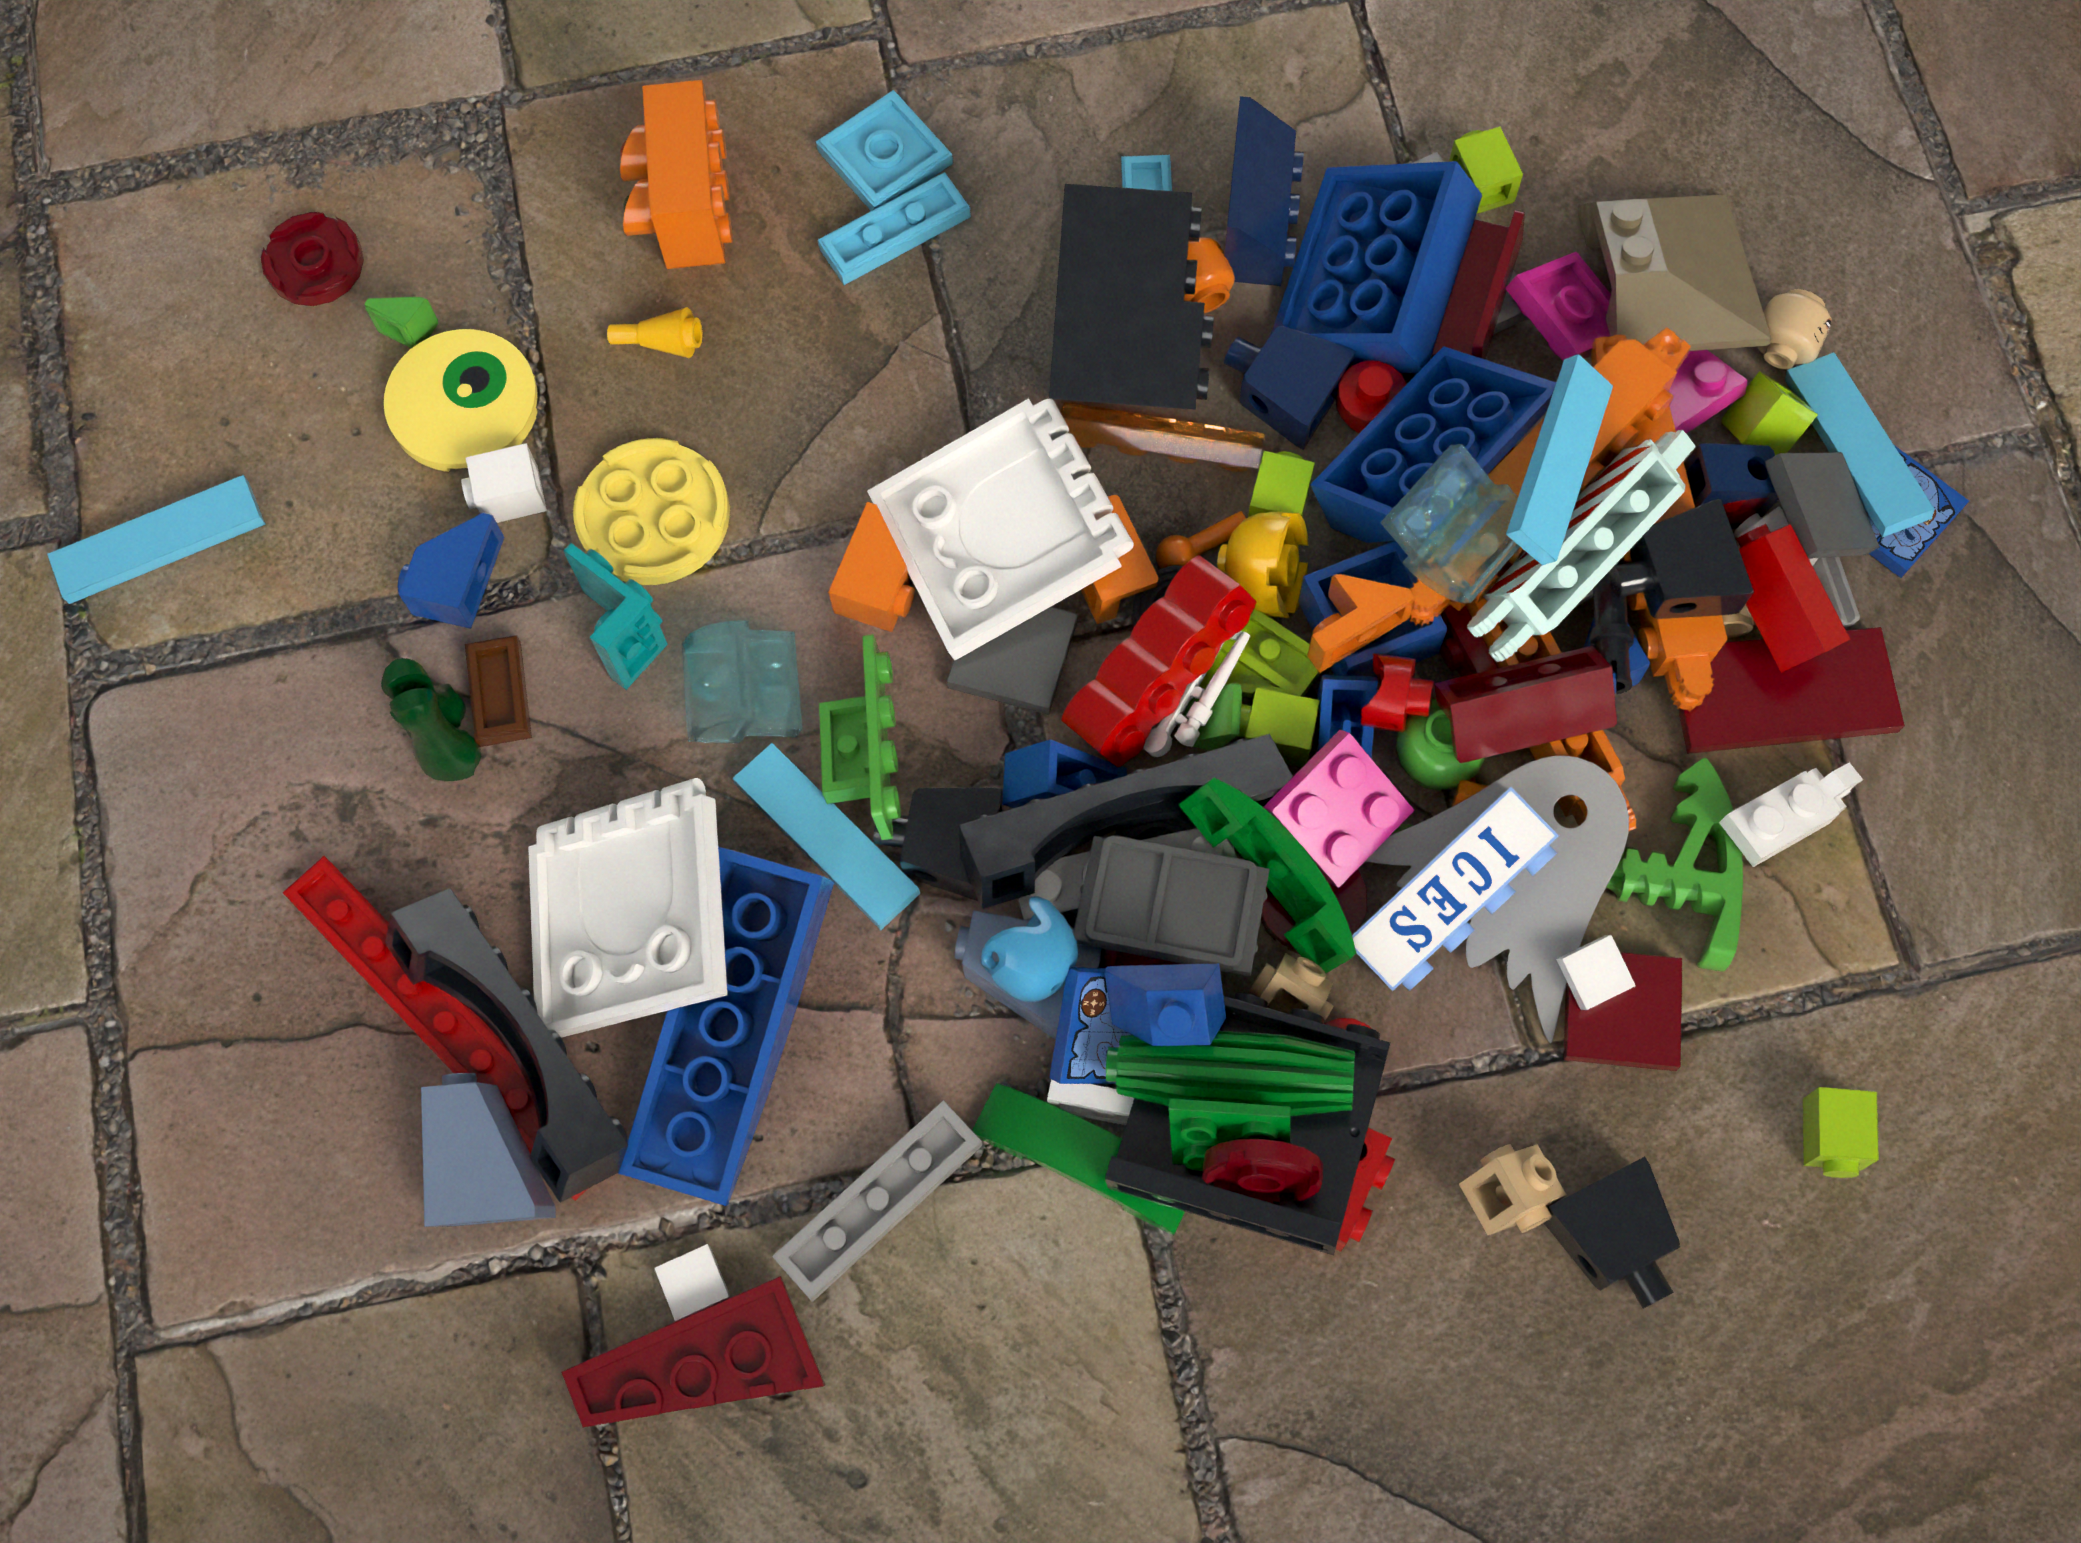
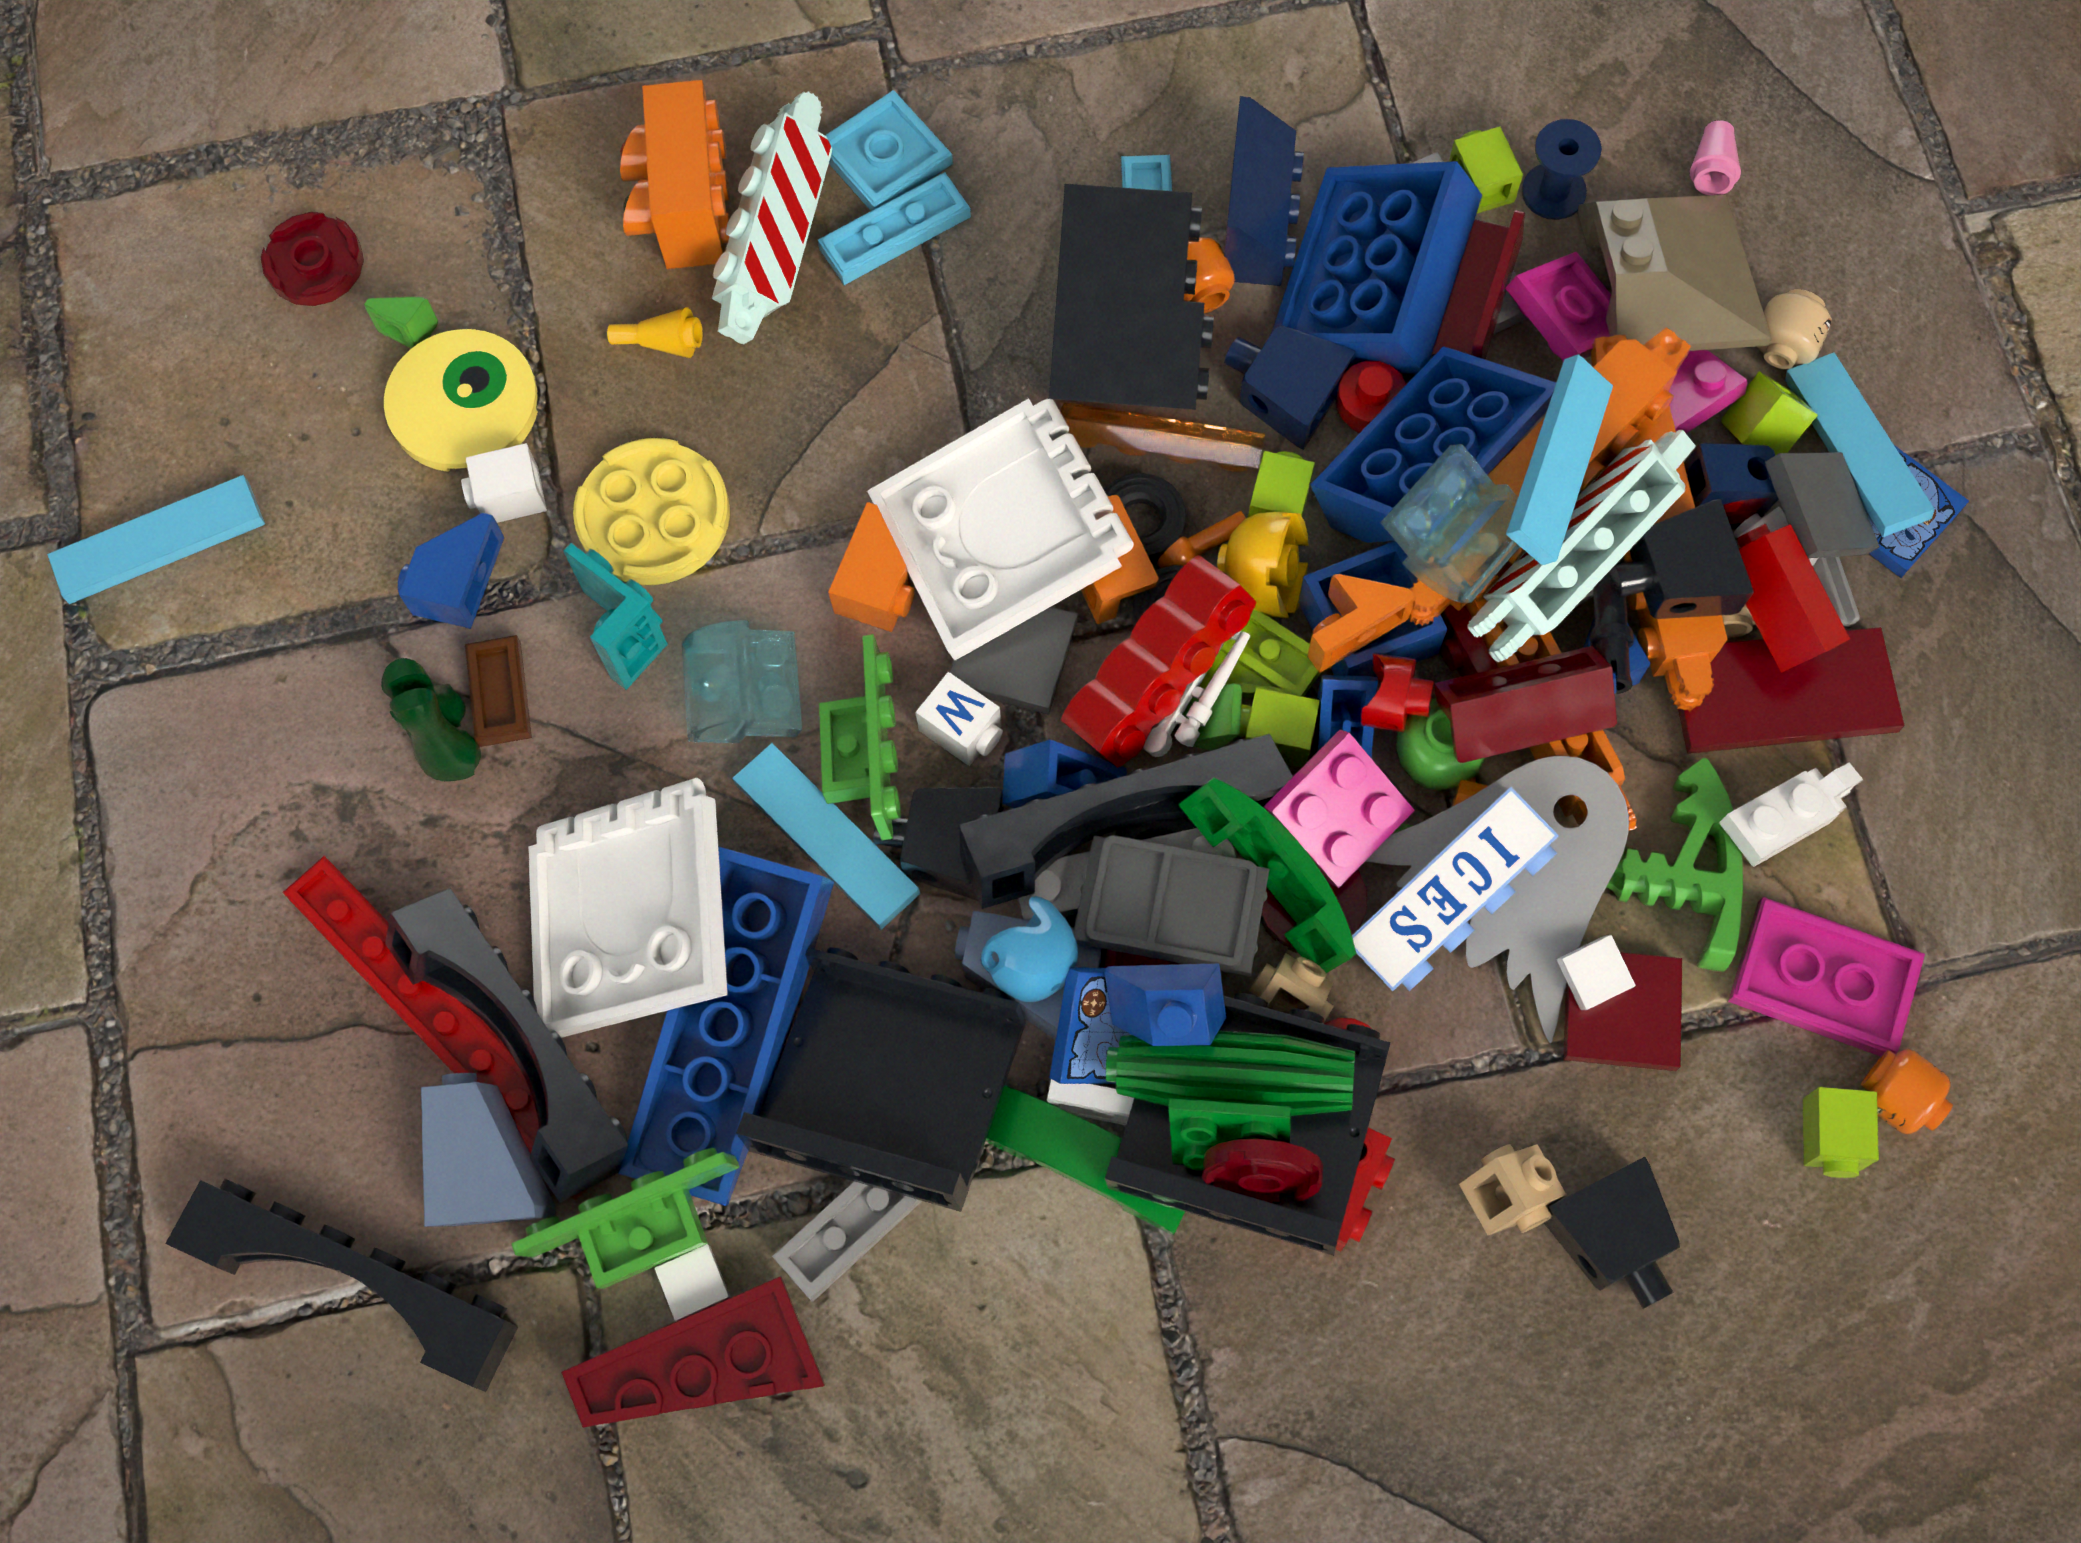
(231, 1231): none -> black arch
(636, 1228): none -> bright green bracket
(772, 218): none -> light aqua hinge
(888, 1078): none -> black panel
(960, 720): none -> white brick
(1163, 498): none -> black tyre
(1565, 154): none -> dark blue piece
(1716, 160): none -> bright pink cone
(1826, 978): none -> dark pink tile
(1909, 1091): none -> orange head

